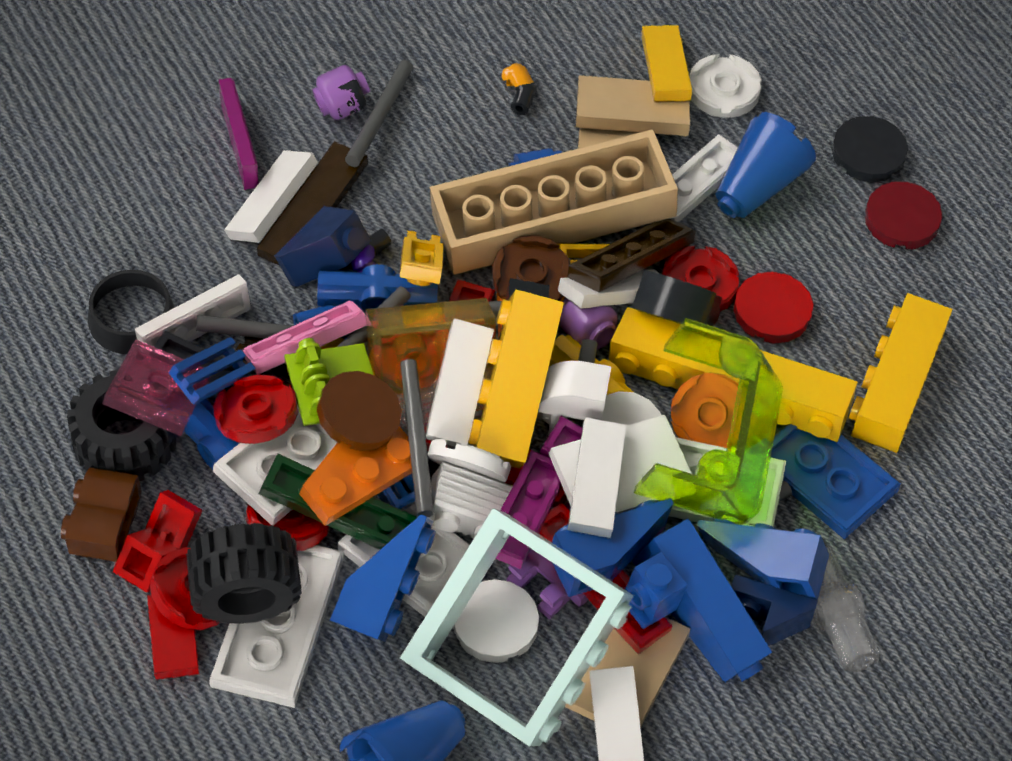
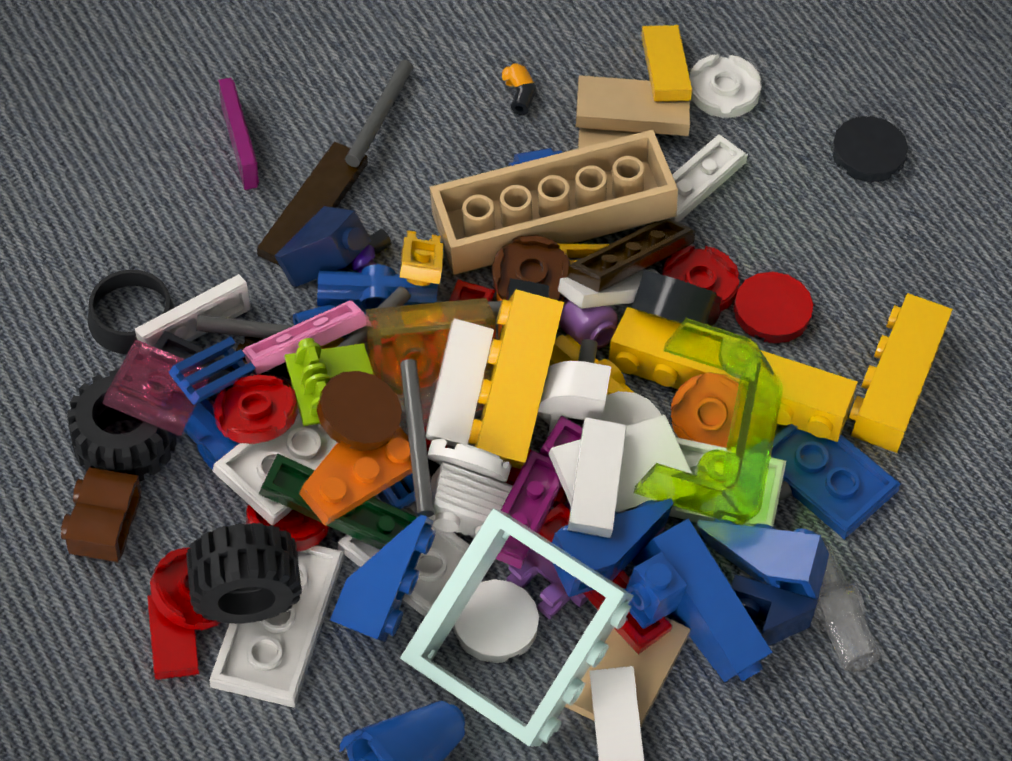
(167, 530): red slope -> none
(271, 196): white tile -> none
(340, 92): medium lavender head -> none
(763, 165): blue cone -> none
(903, 215): dark red tile -> none

